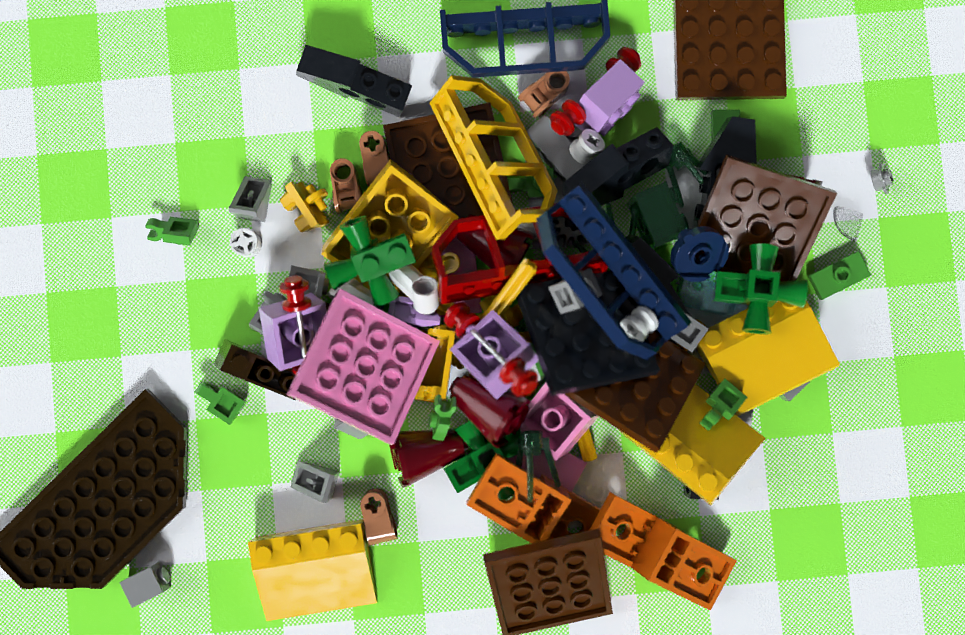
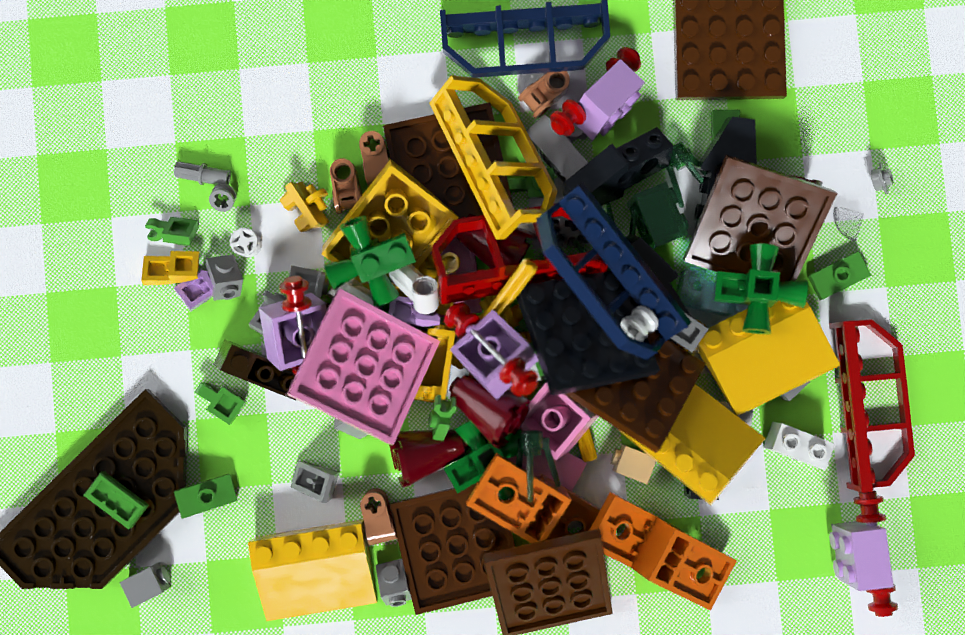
(116, 500): none -> bright green plate
(171, 269): none -> yellow slope
(196, 291): none -> lavender slope
(201, 173): none -> light grey axle
(205, 495): none -> bright green plate
(222, 205): none -> light grey bush
(224, 277): none -> light grey bracket
(252, 199): light grey slope -> none
(353, 80): black brick -> none
(393, 583): none -> light grey bracket
(445, 547): none -> reddish brown plate
(566, 298): light grey brick -> none
(587, 146): white wheel -> none
(632, 463): none -> tan brick
(692, 241): dark blue plate -> none
(724, 402): bright green plate -> none
(799, 445): none -> white brick
(856, 418): none -> red plate
(864, 554): none -> lavender brick

